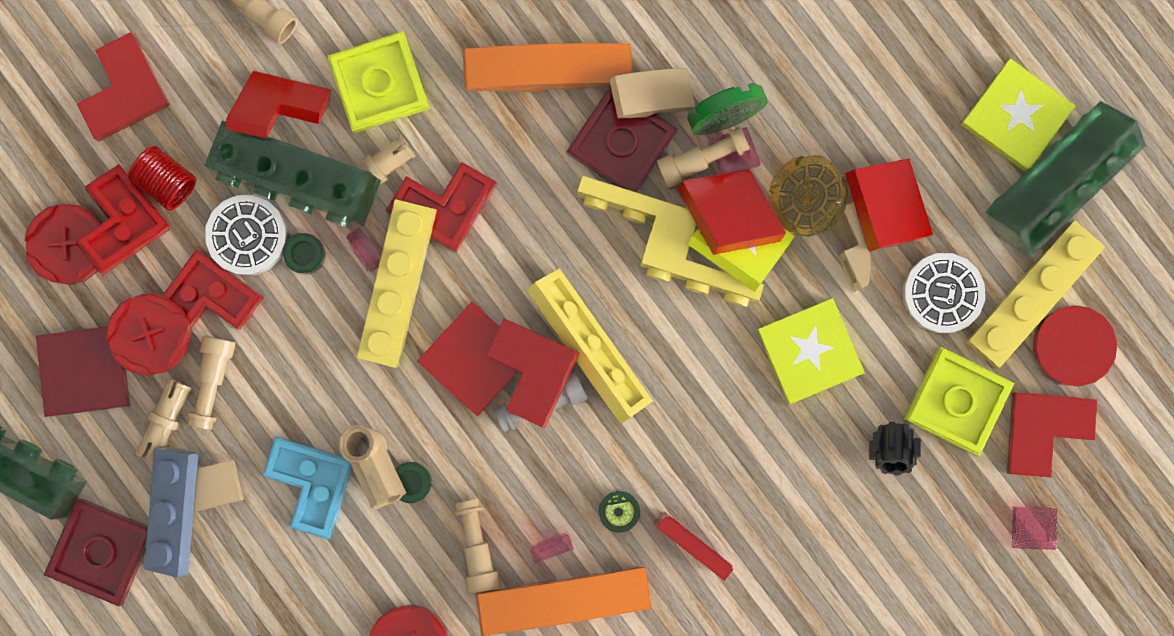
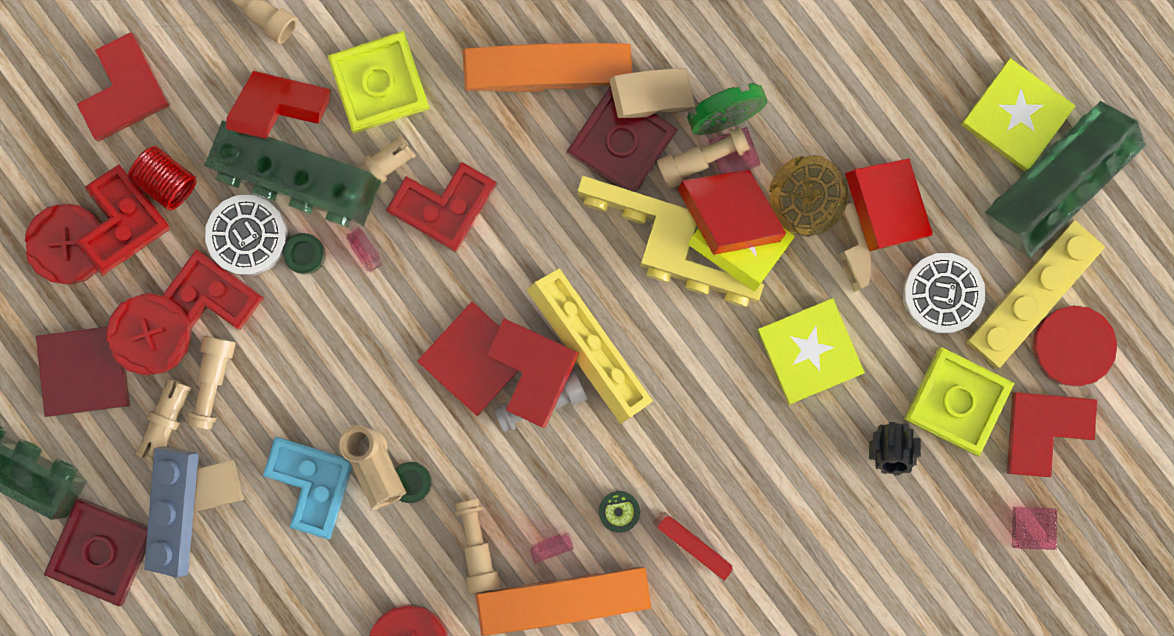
(396, 283): light yellow plate -> none

